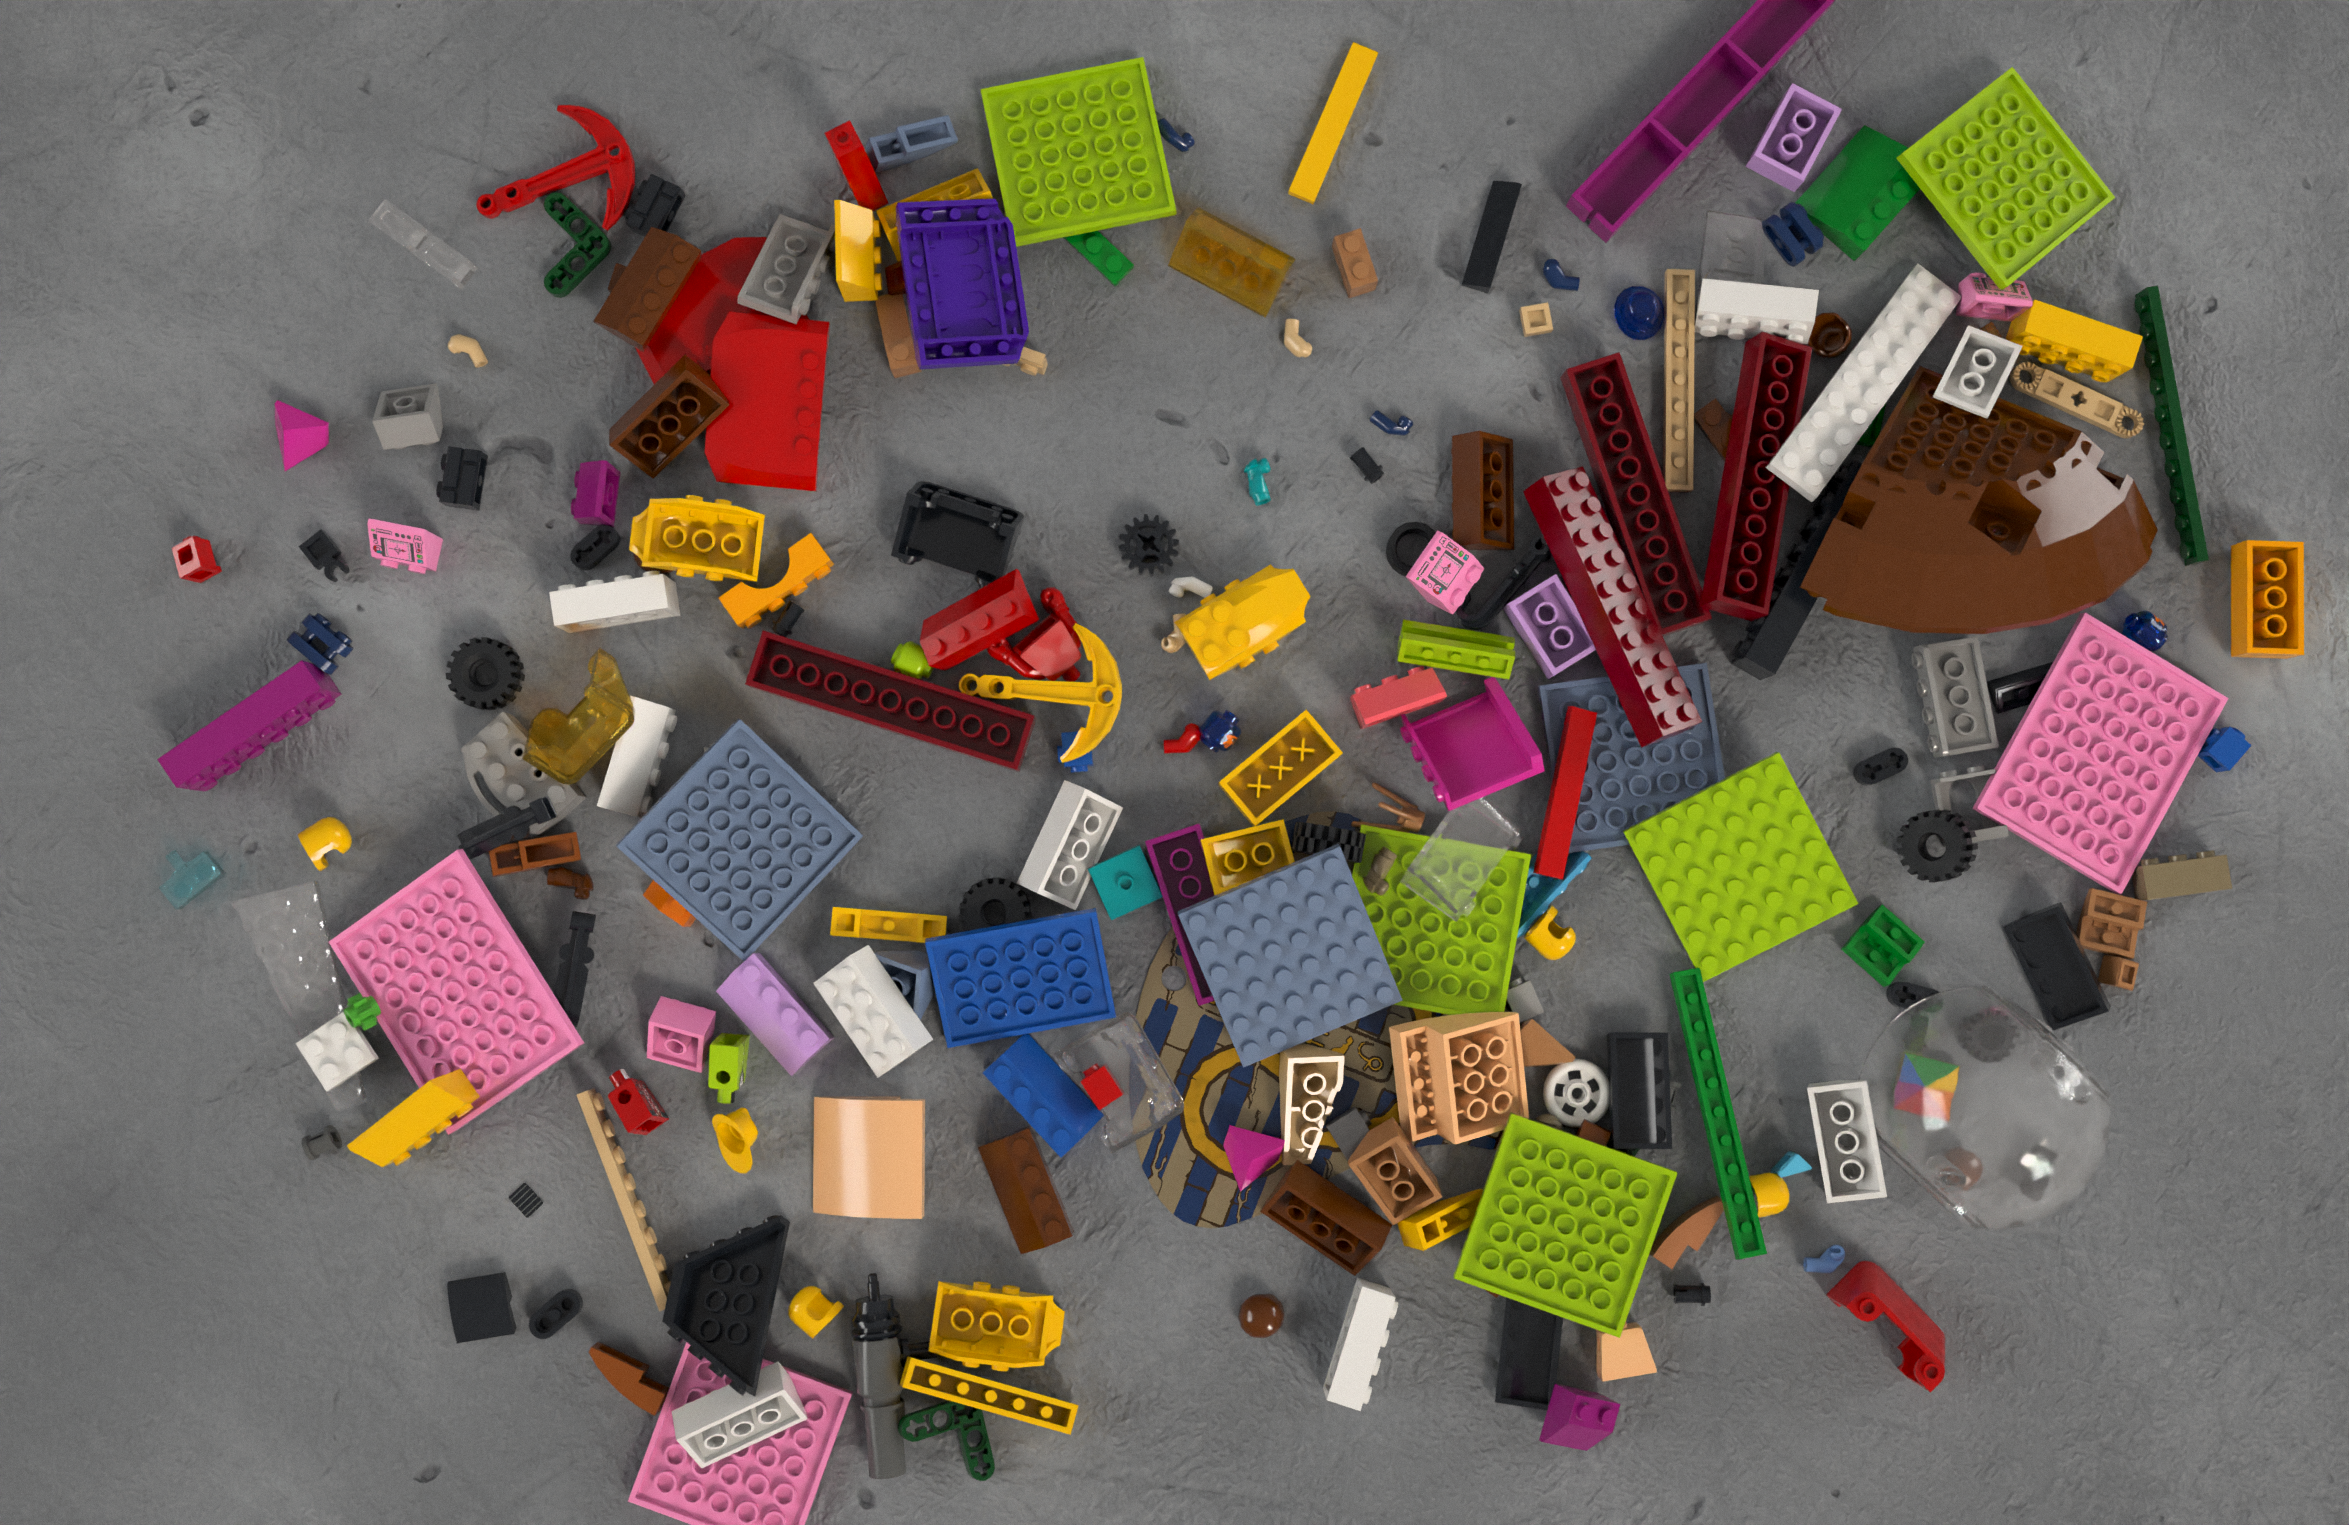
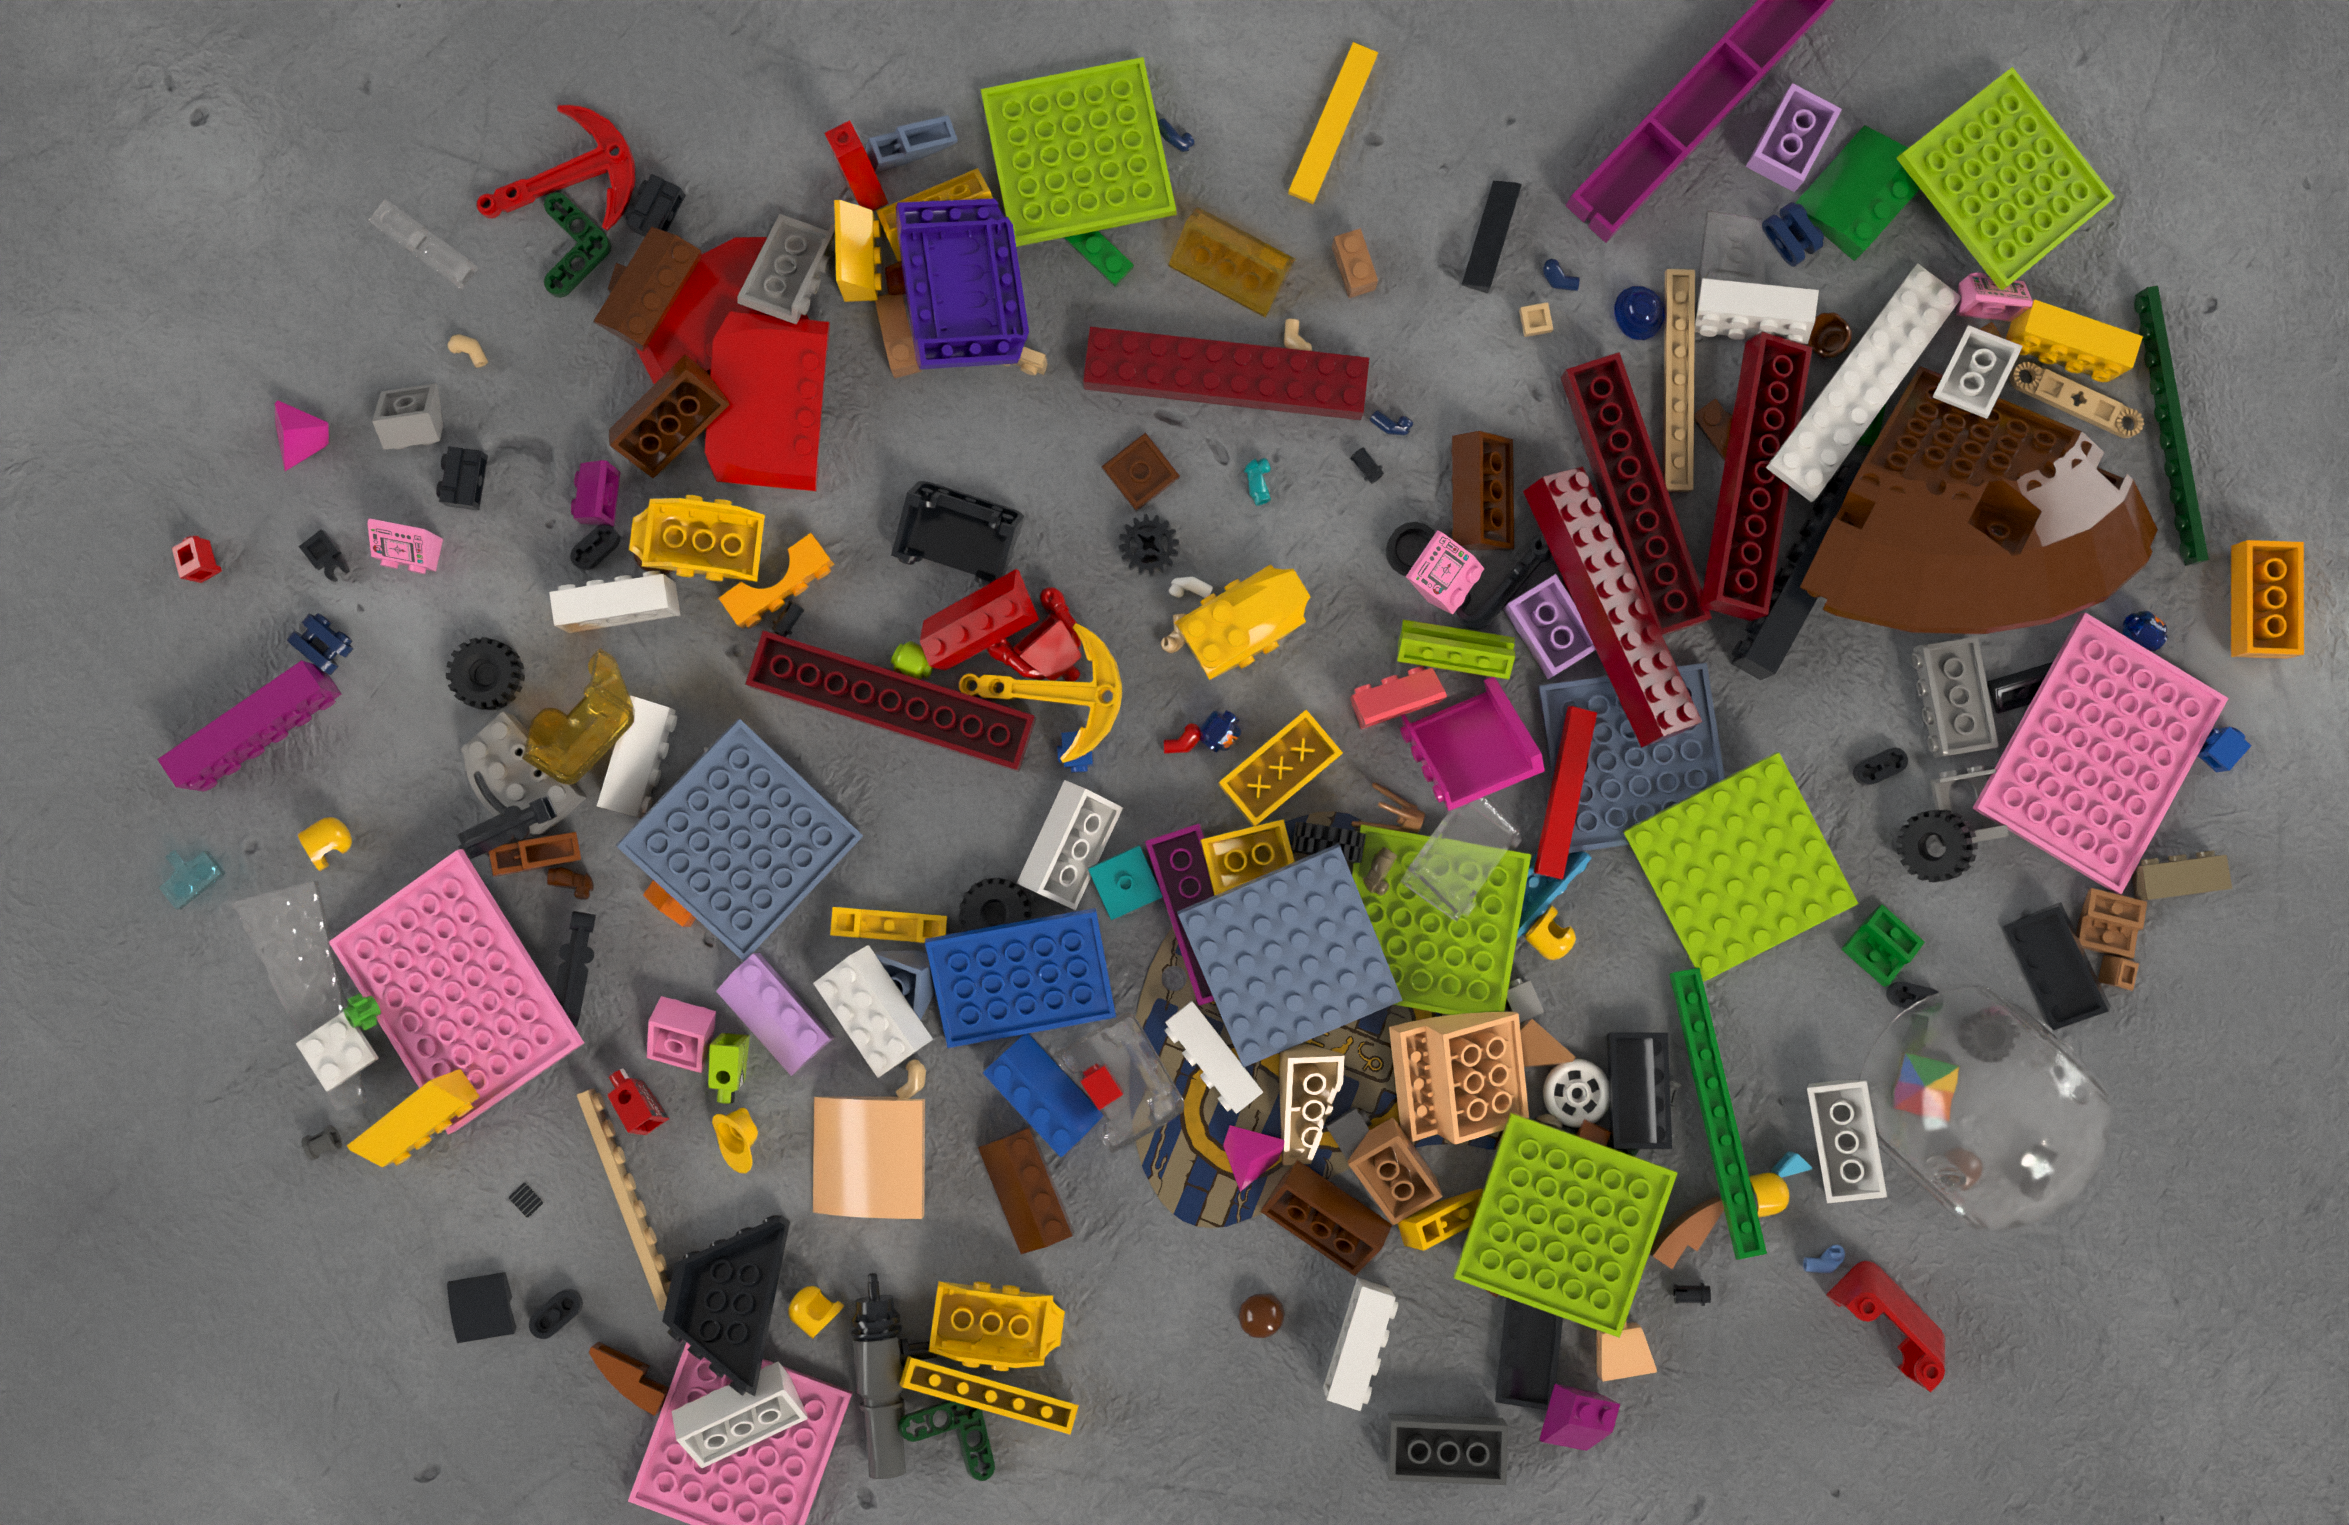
(915, 1081): none -> tan arm
(1140, 472): none -> reddish brown tile
(1213, 1056): none -> white brick
(1226, 373): none -> dark red brick
(1446, 1449): none -> dark grey brick

